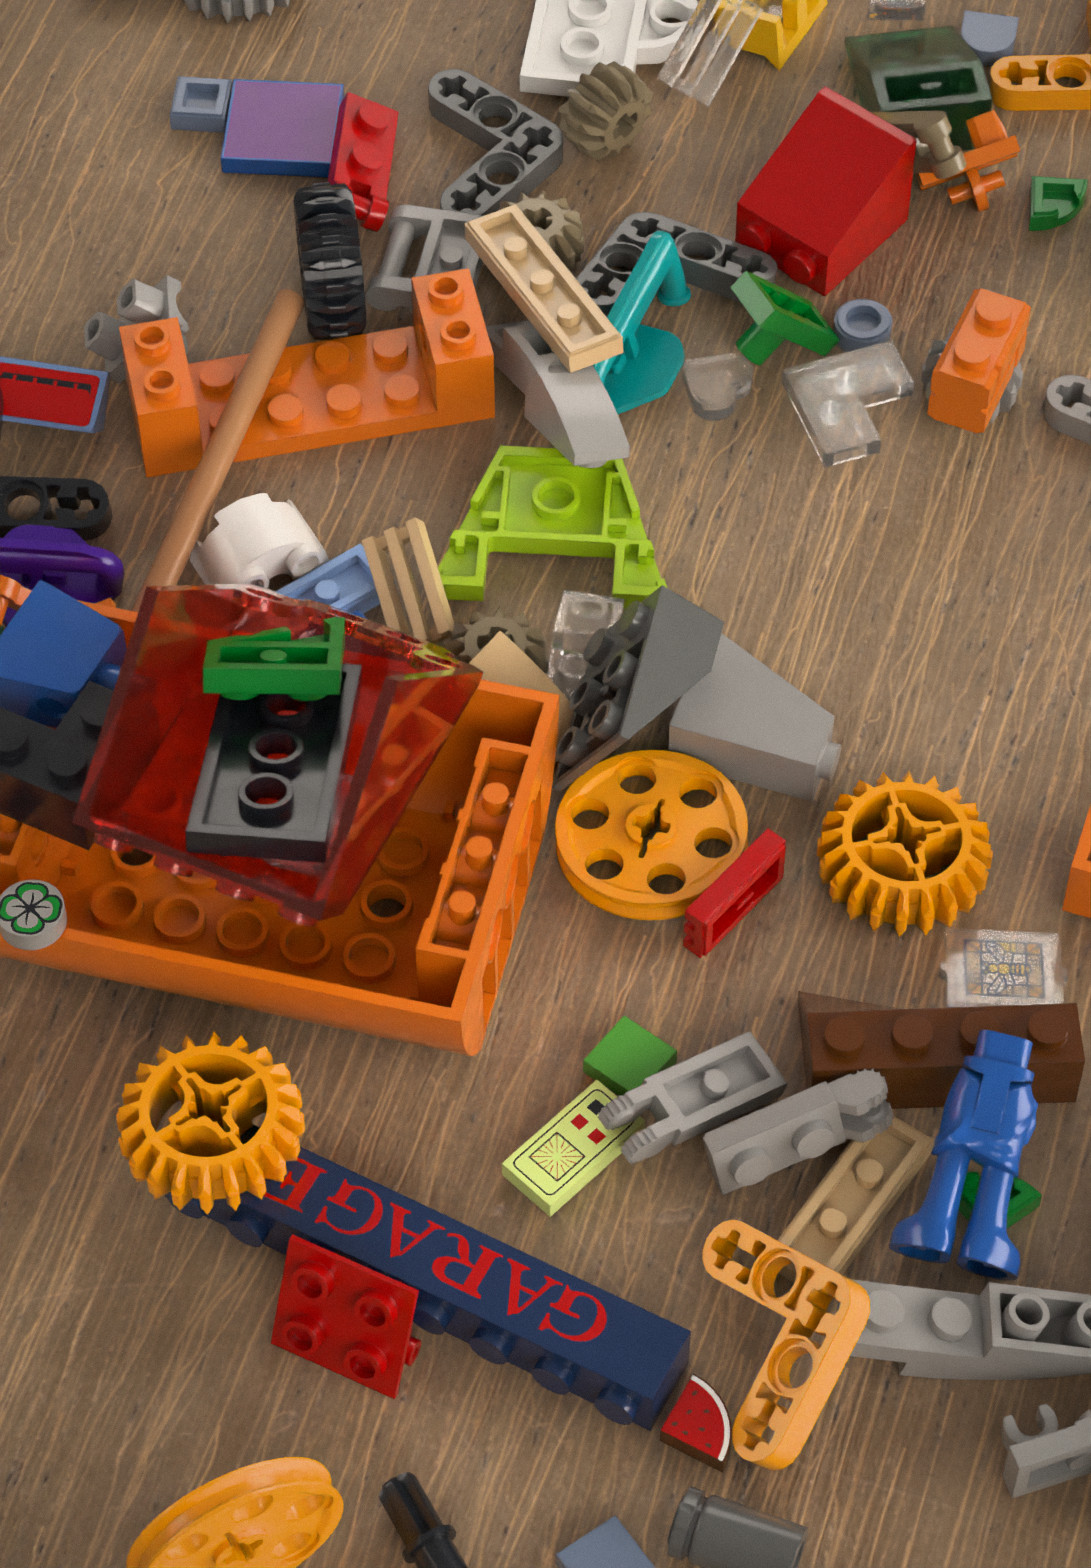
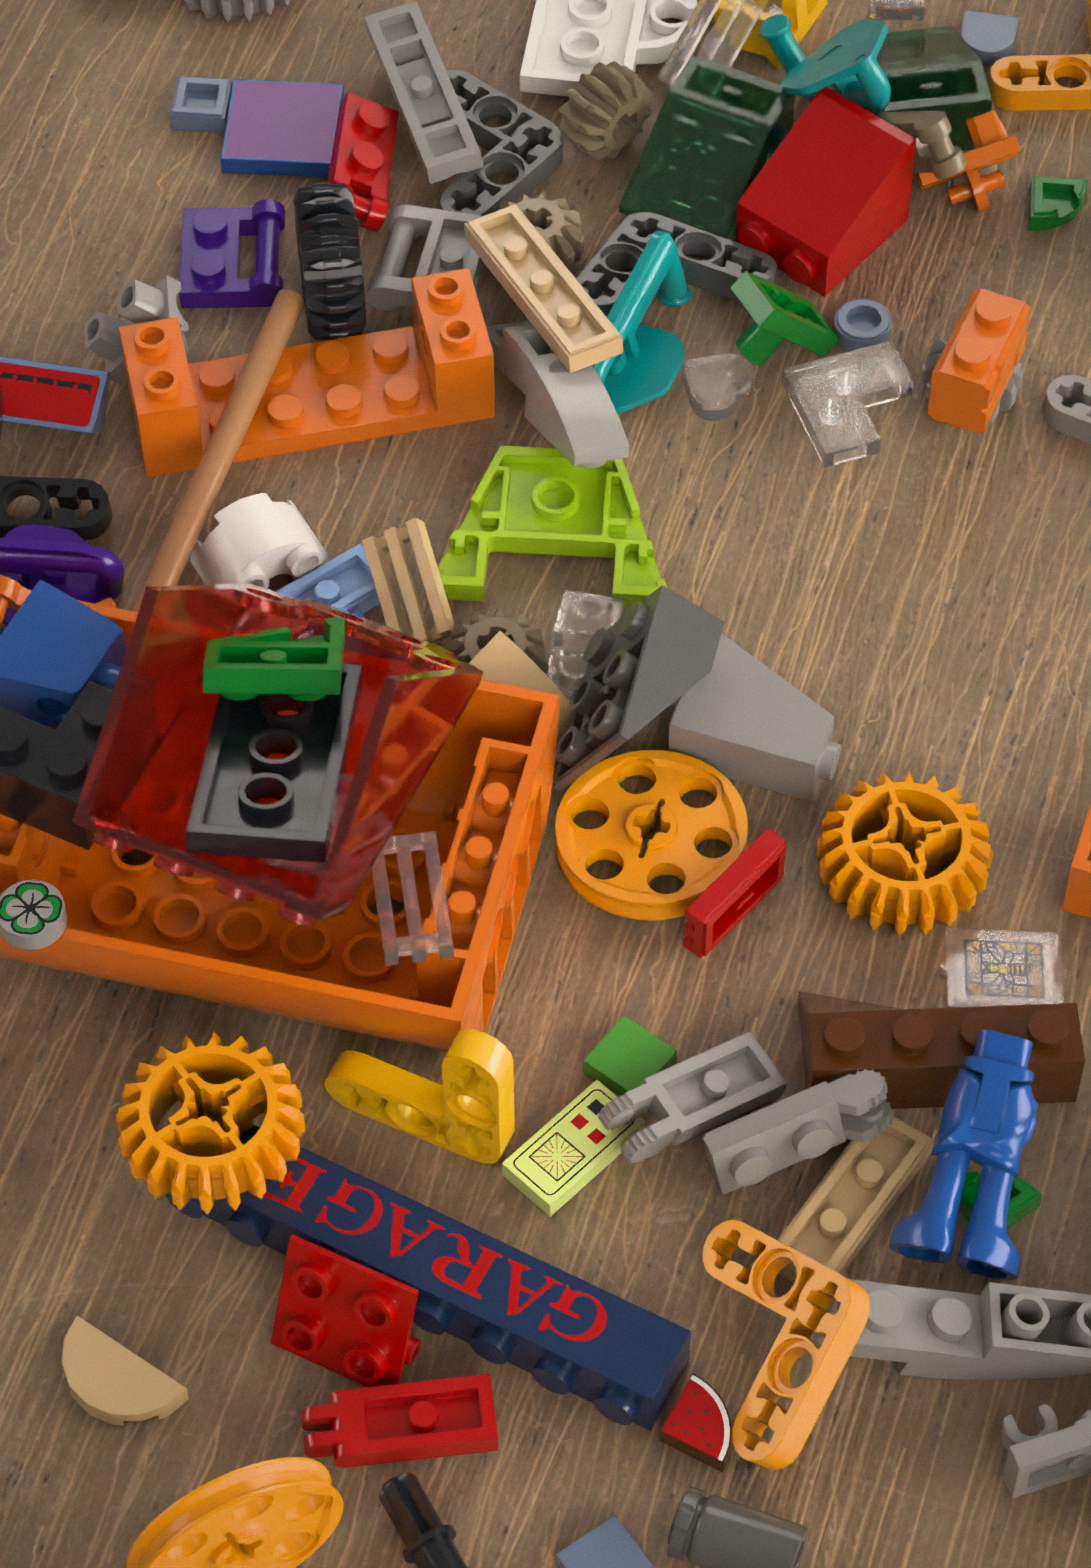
(115, 1381): none -> tan tile
(213, 256): none -> dark purple plate
(403, 1422): none -> red hinge
(416, 943): none -> clear tile
(423, 92): none -> light grey hinge
(463, 1115): none -> yellow beam
(708, 146): none -> clear green slope
(842, 63): none -> teal piece

